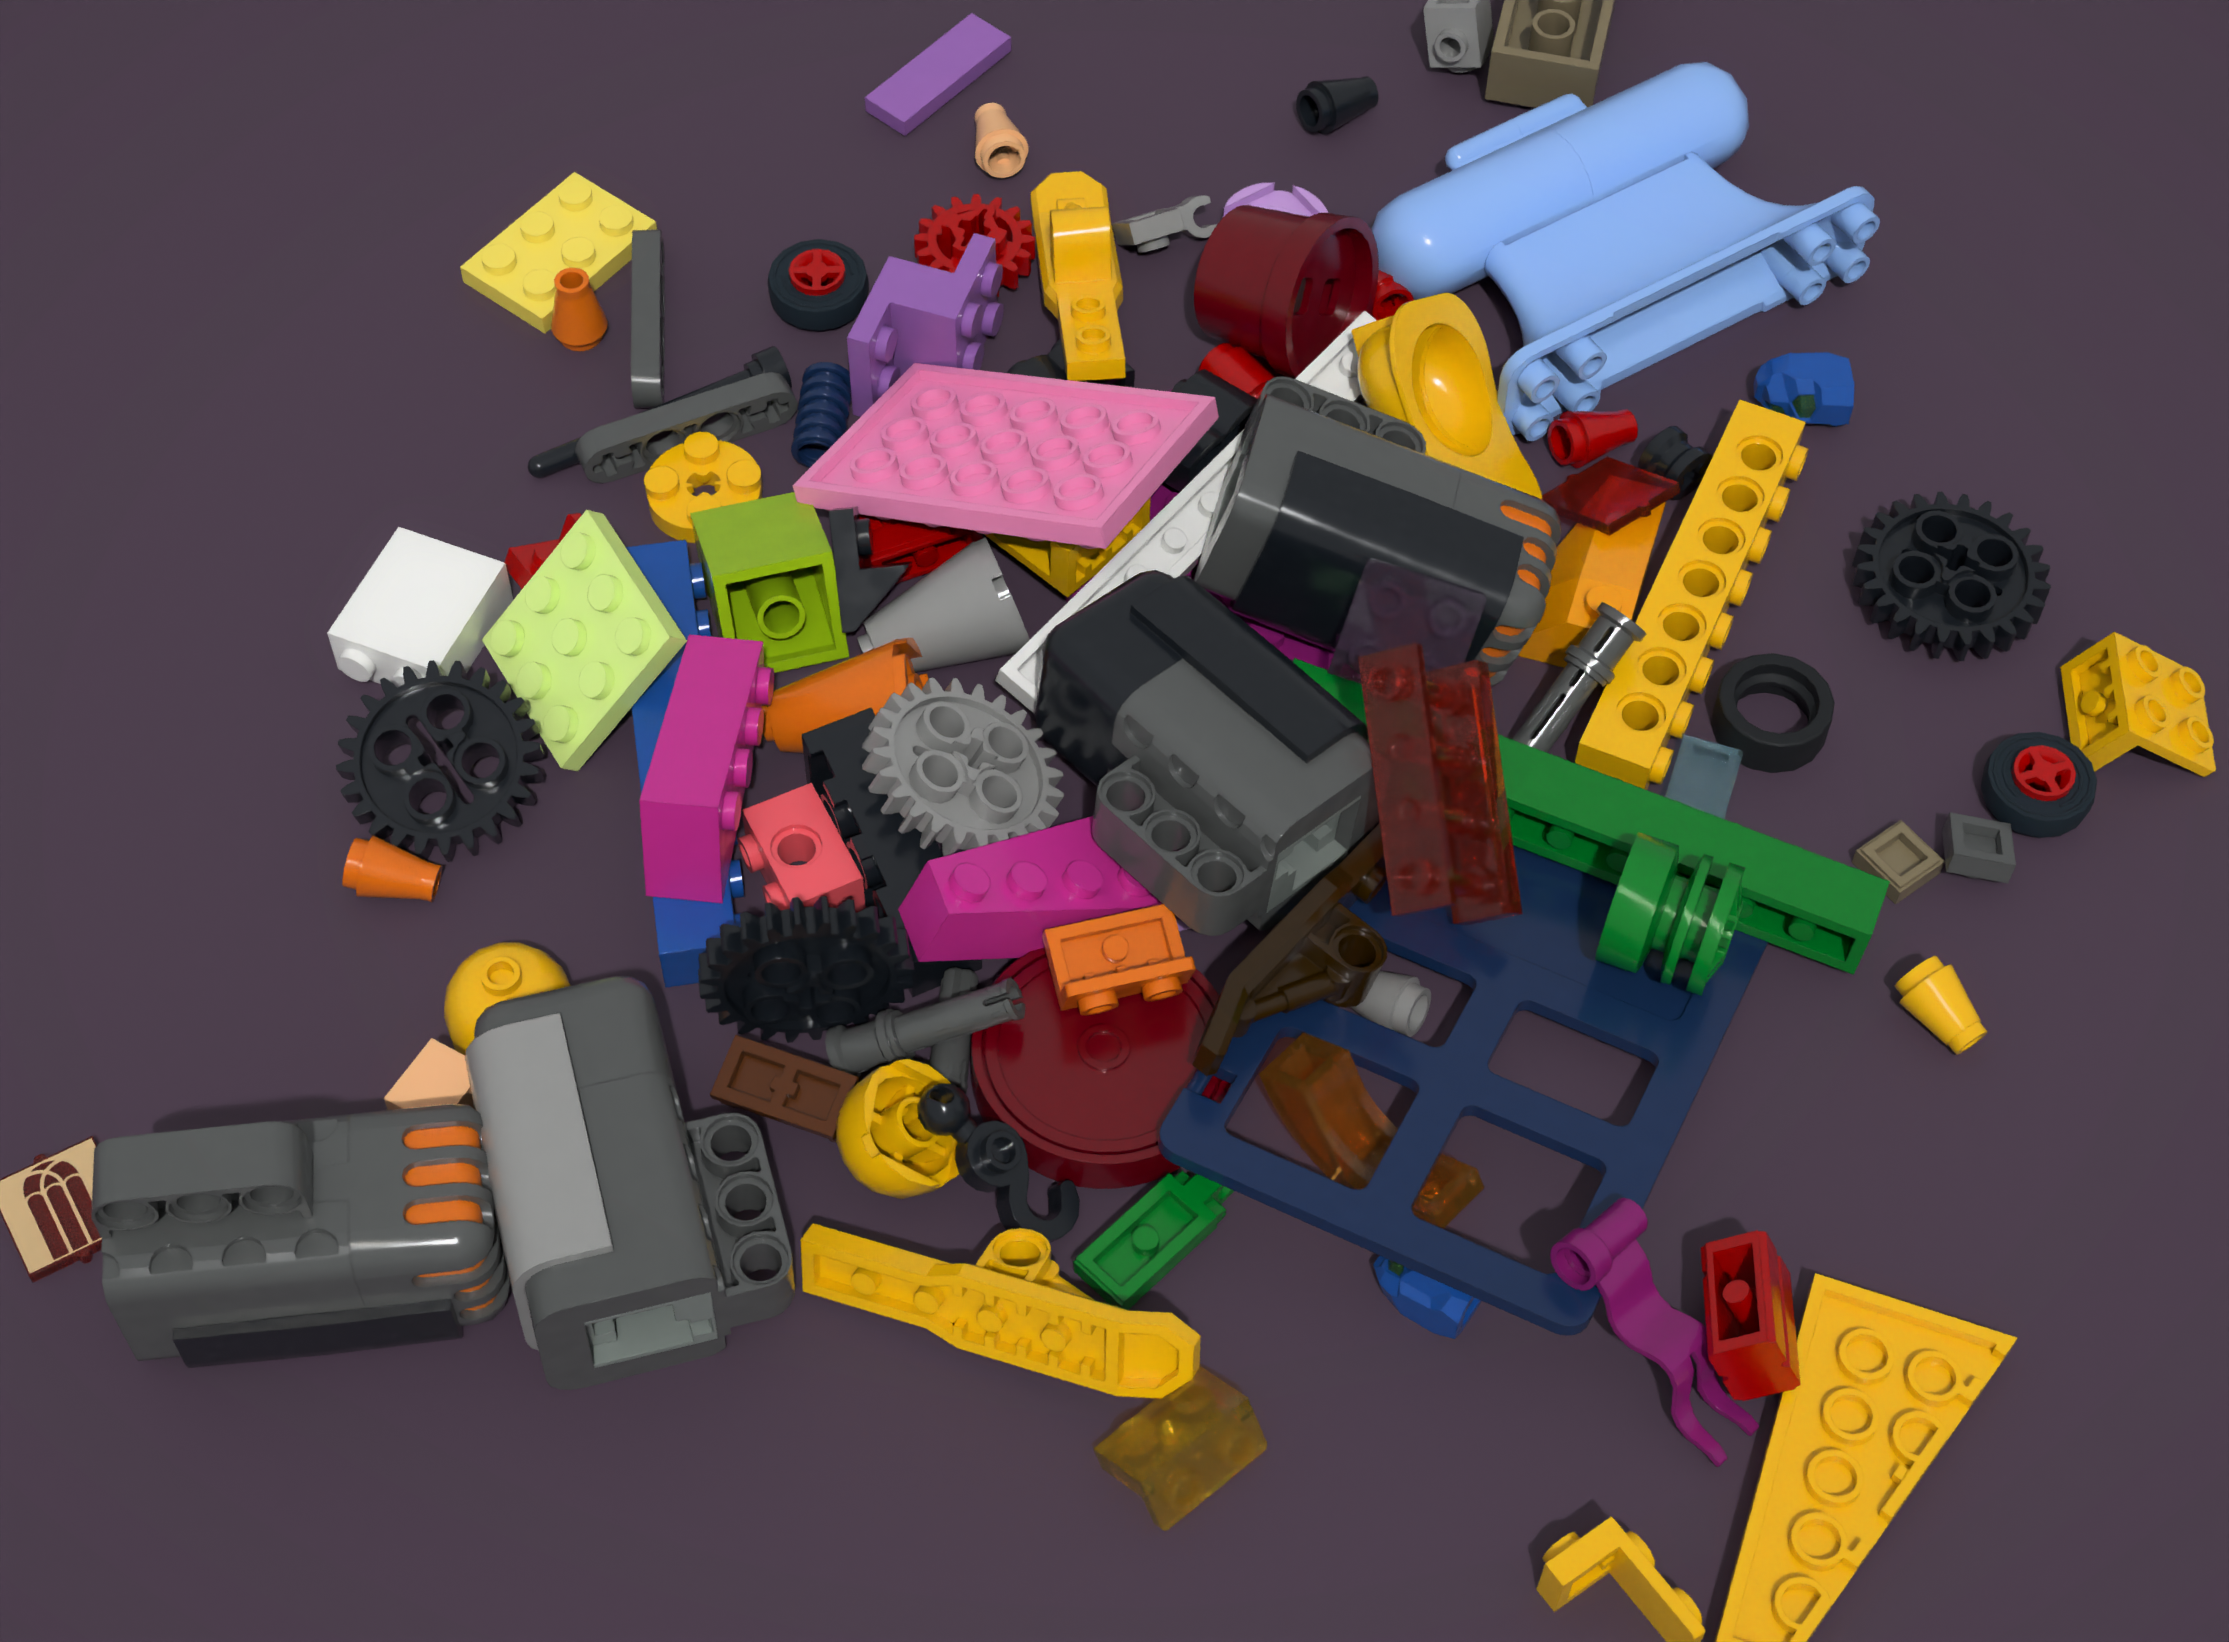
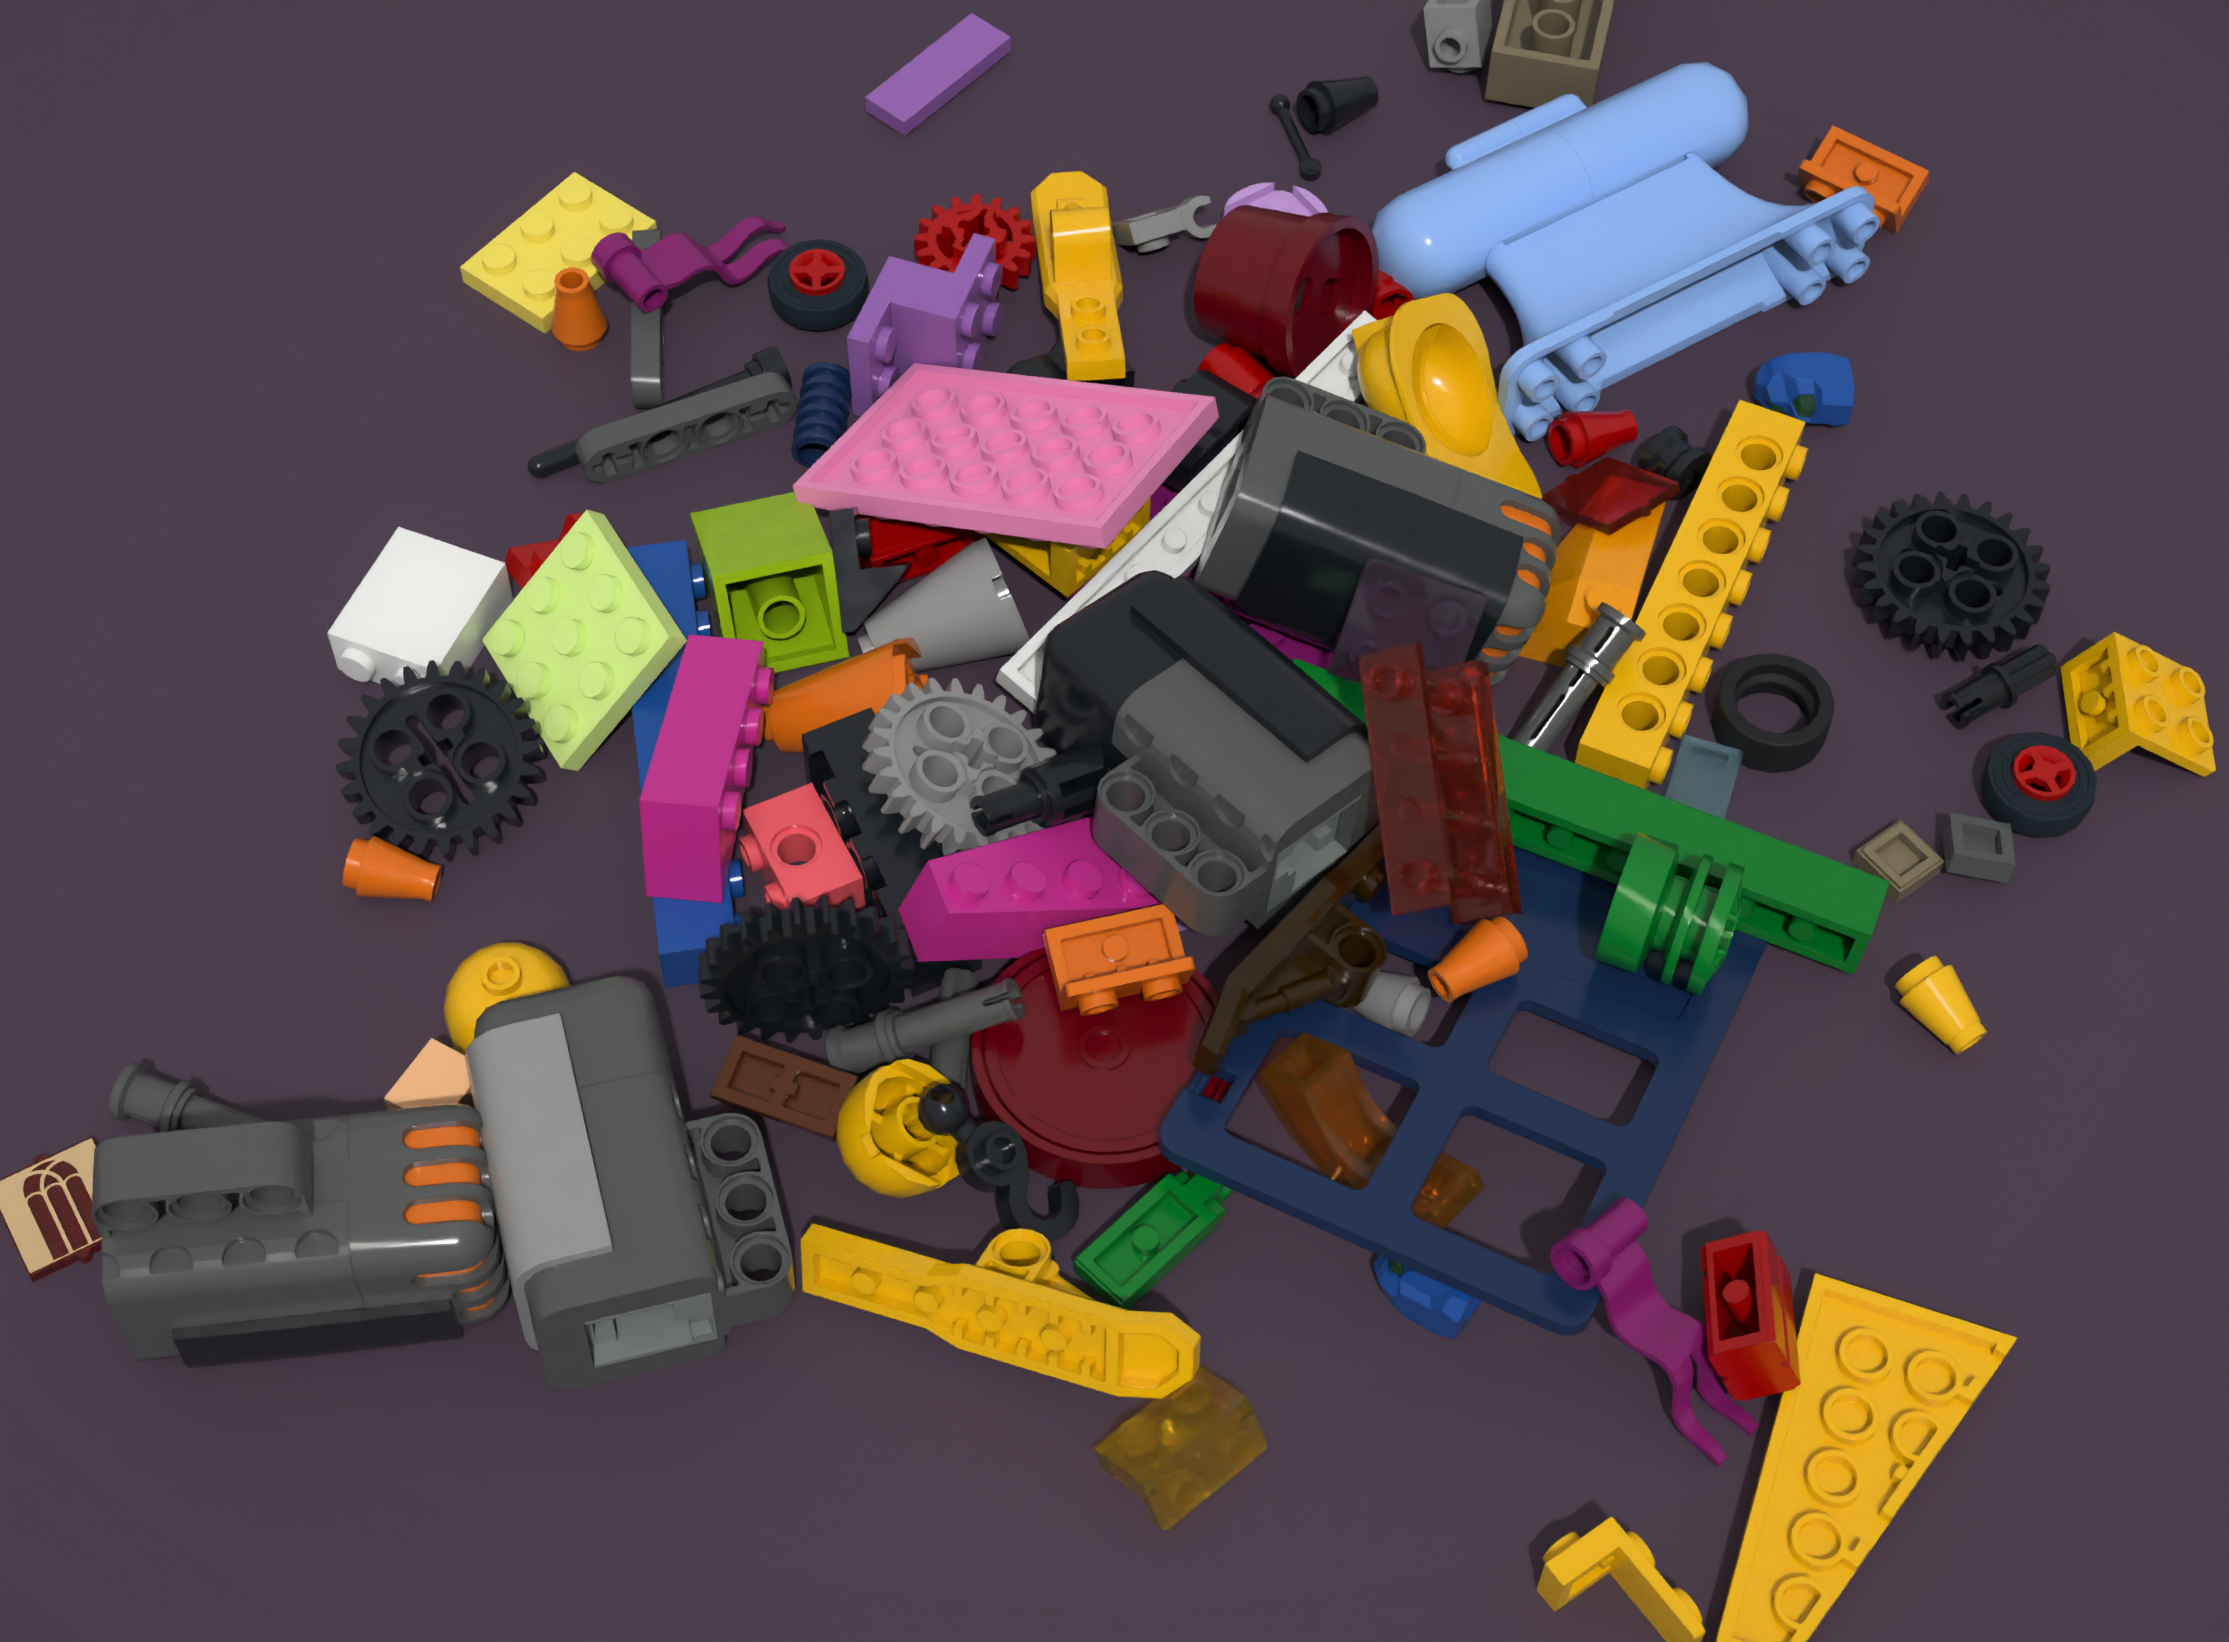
(168, 1104): none -> dark grey pin
(677, 257): none -> magenta flag
(694, 464): yellow plate -> none
(999, 144): light nougat cone -> none
(1045, 793): none -> black arm
(1309, 168): none -> black hinge
(1480, 958): none -> orange cone
(1851, 161): none -> orange bracket
(1999, 685): none -> black axle

